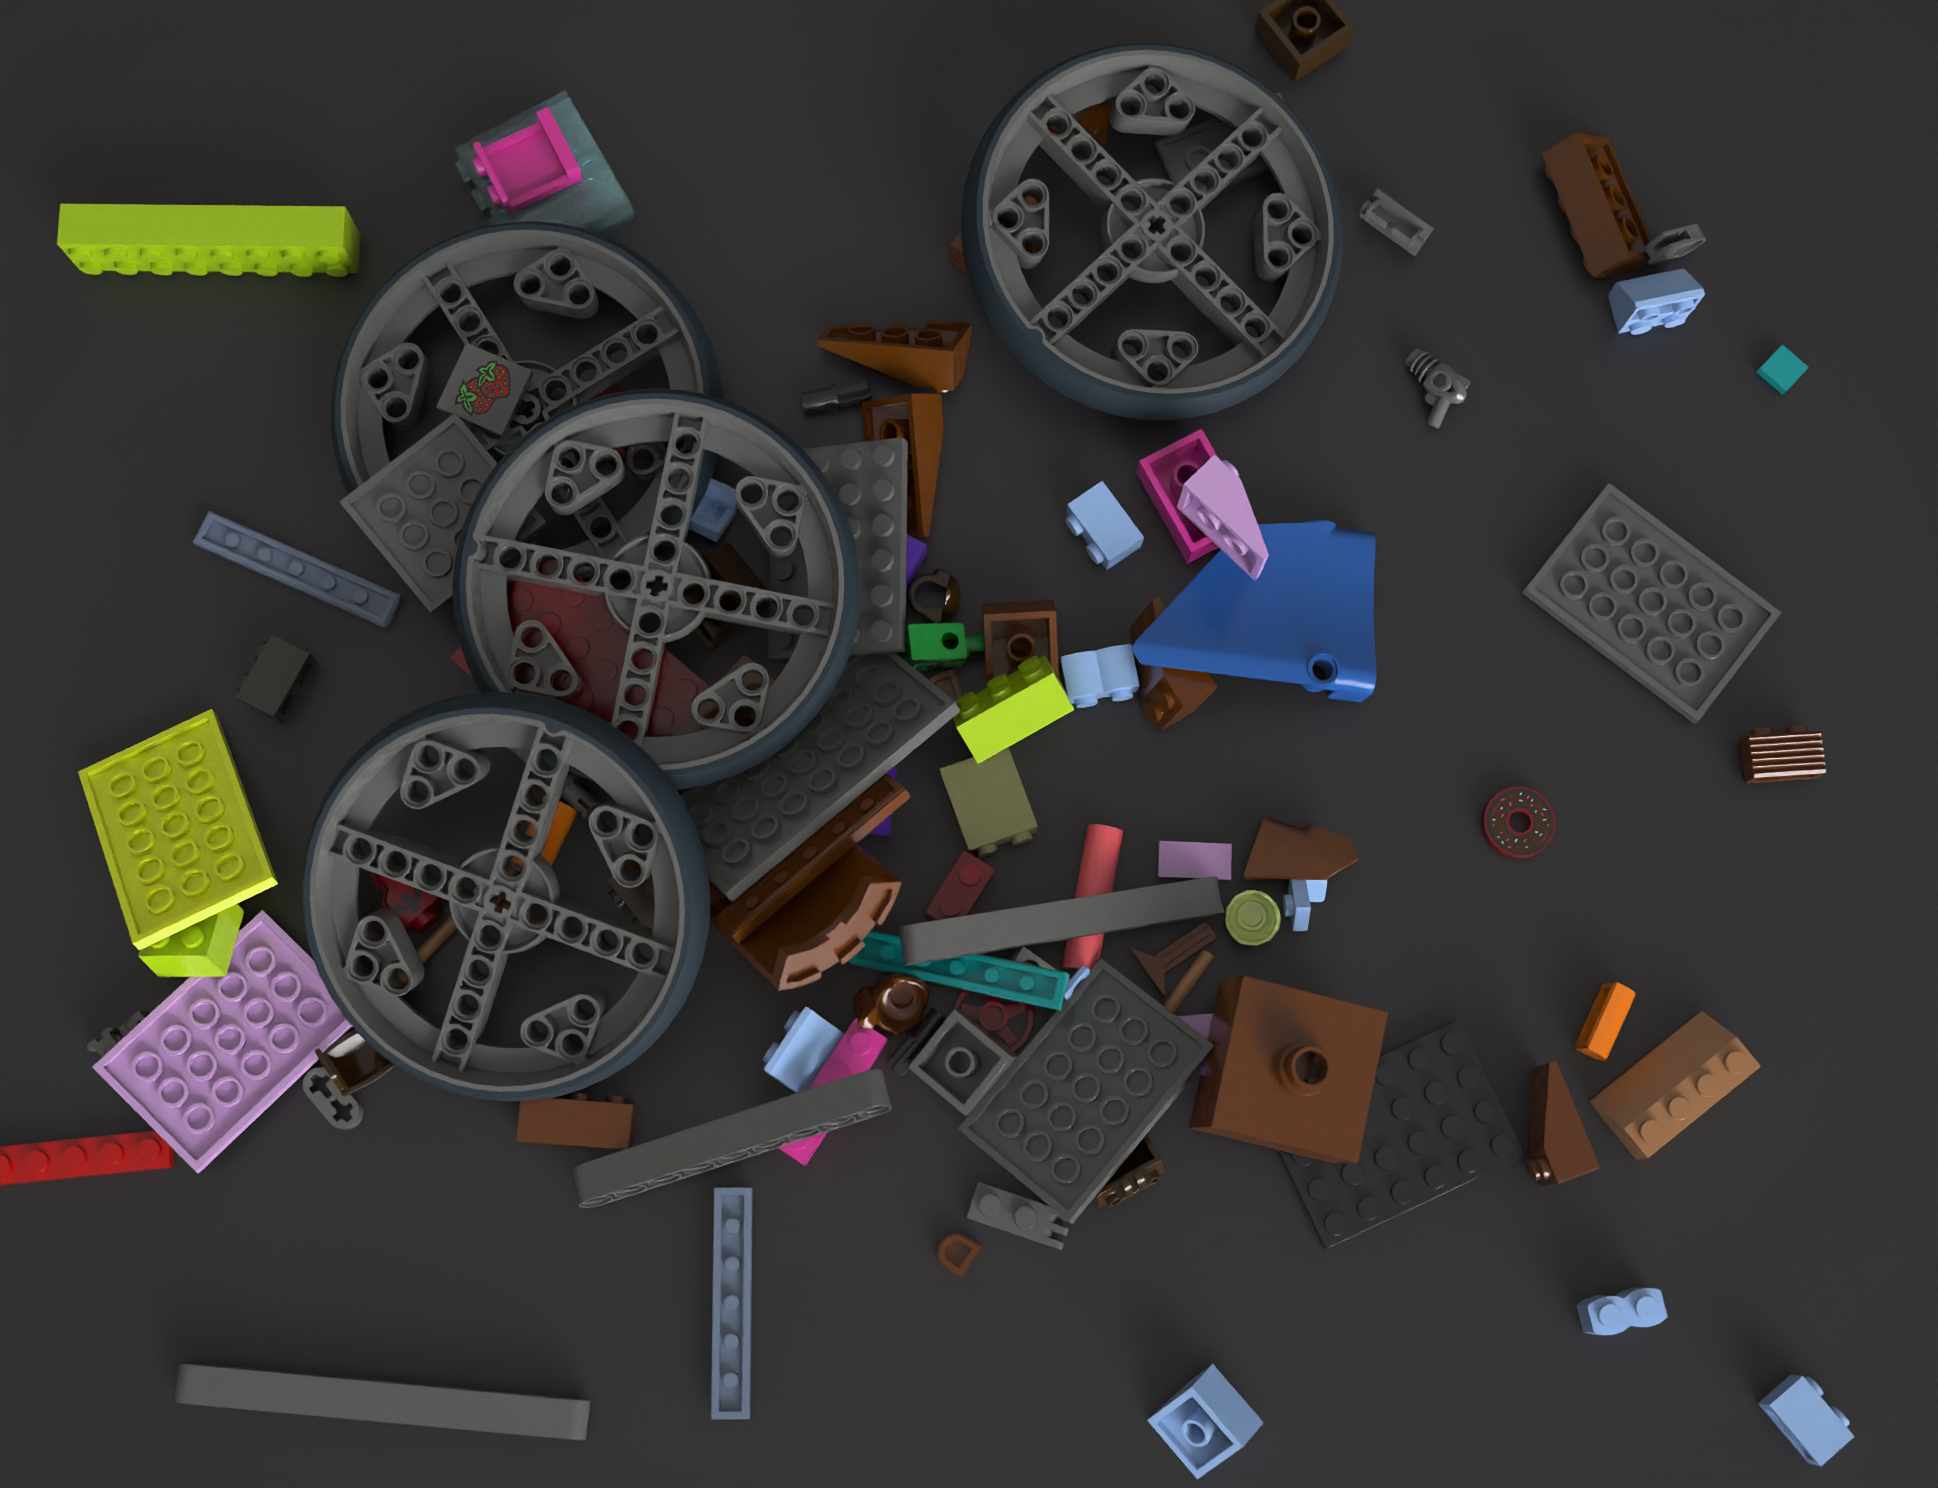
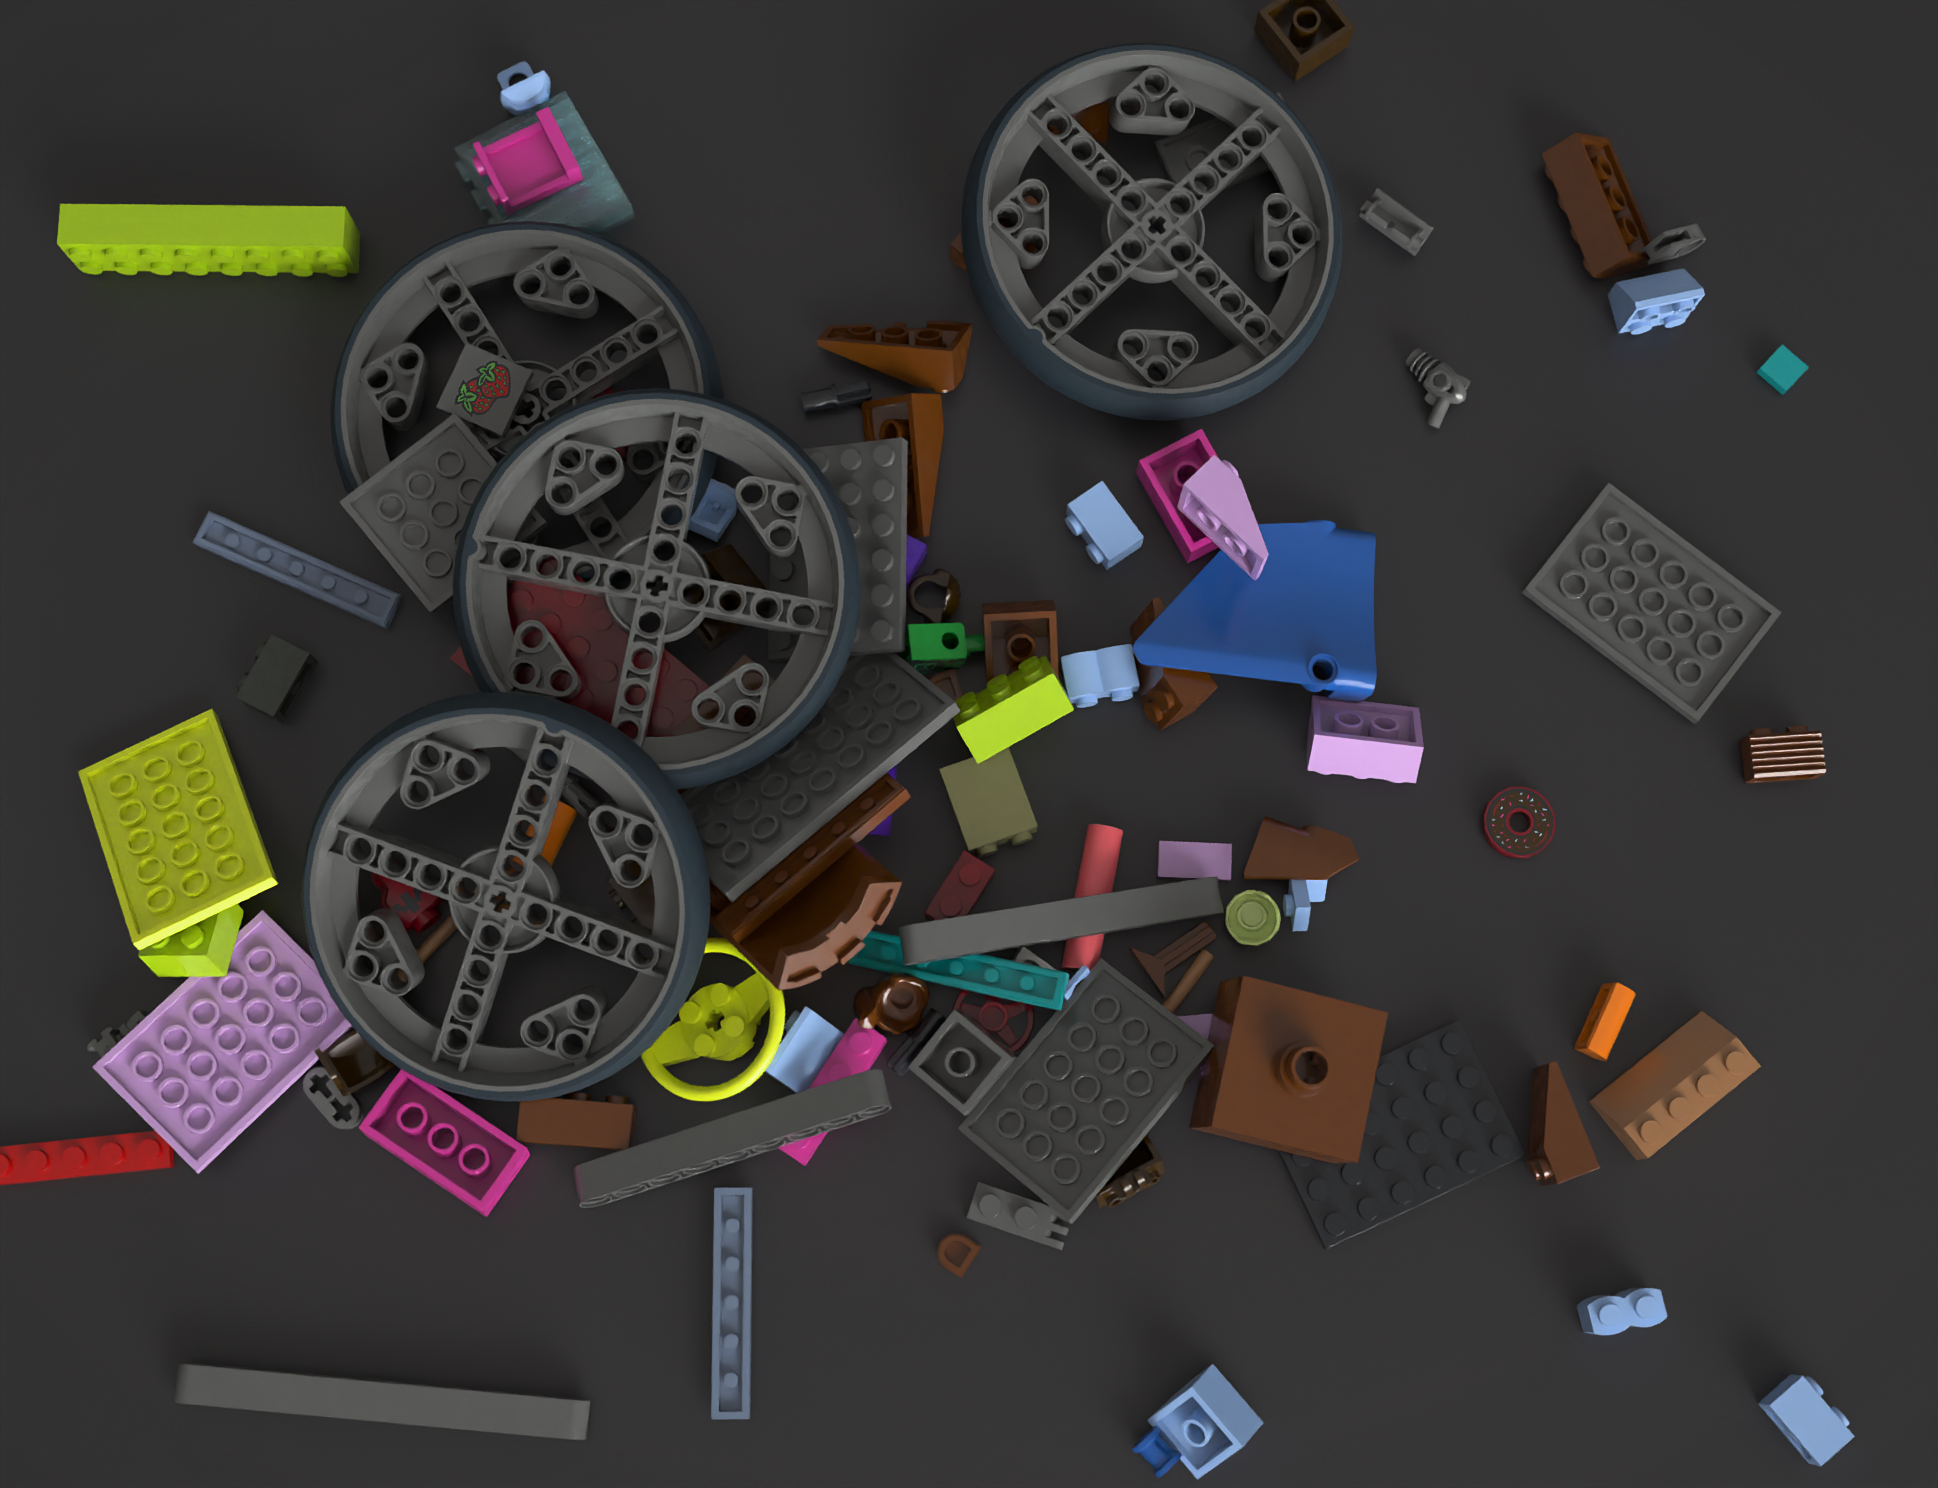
(445, 1141): none -> dark pink brick
(525, 93): none -> light blue piece
(699, 1033): none -> neon yellow piece
(1156, 1451): none -> blue bush
(1364, 739): none -> lavender slope

